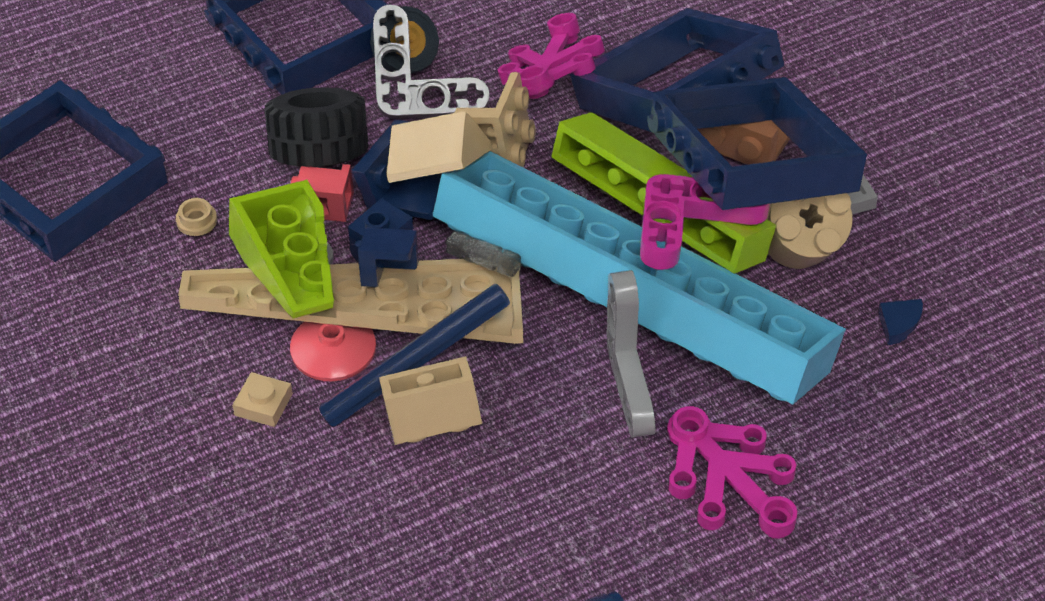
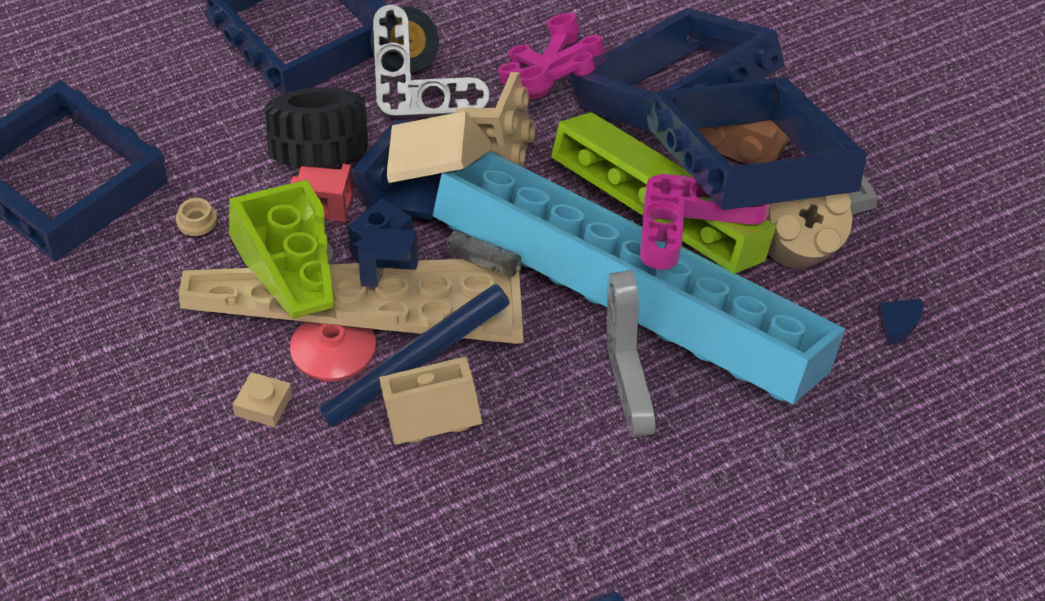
(730, 467): dark pink plant -> none

